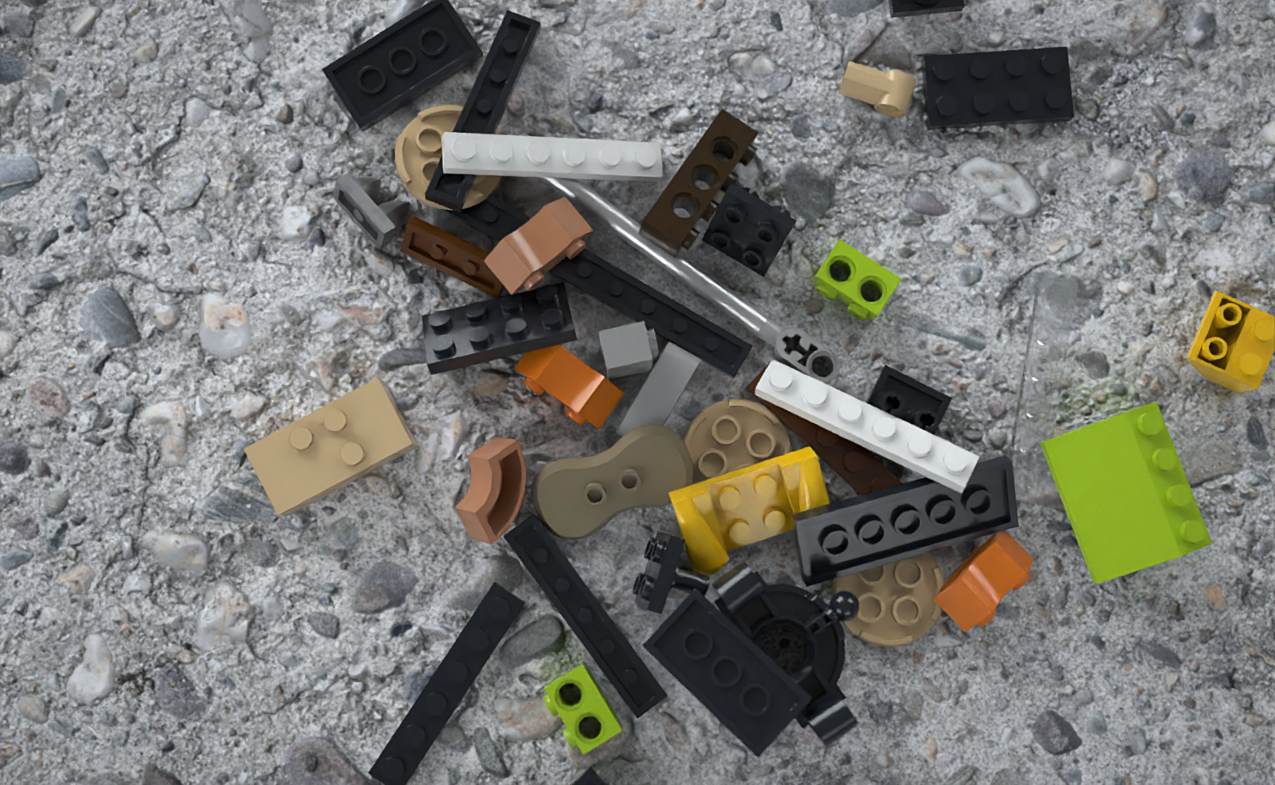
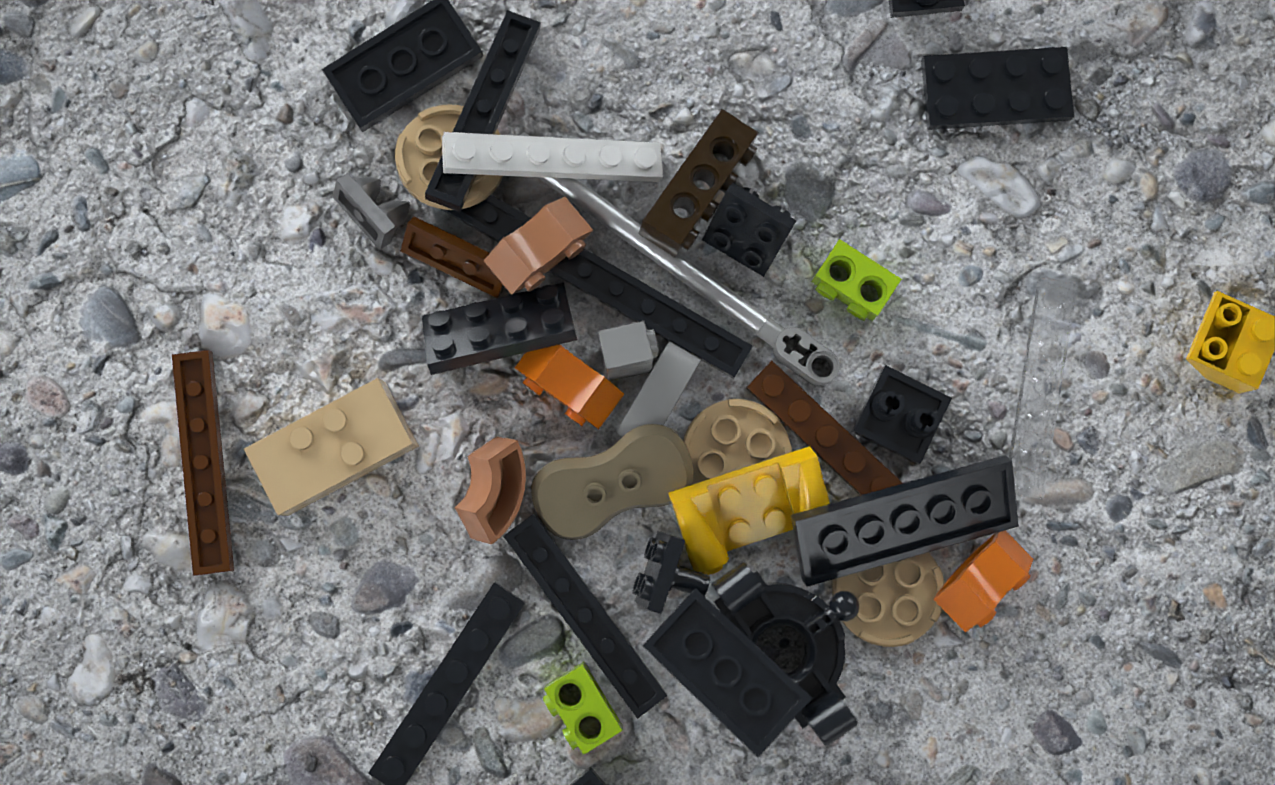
(202, 462): none -> reddish brown plate
(867, 426): white plate -> none
(887, 90): tan piece -> none
(1125, 493): lime slope -> none

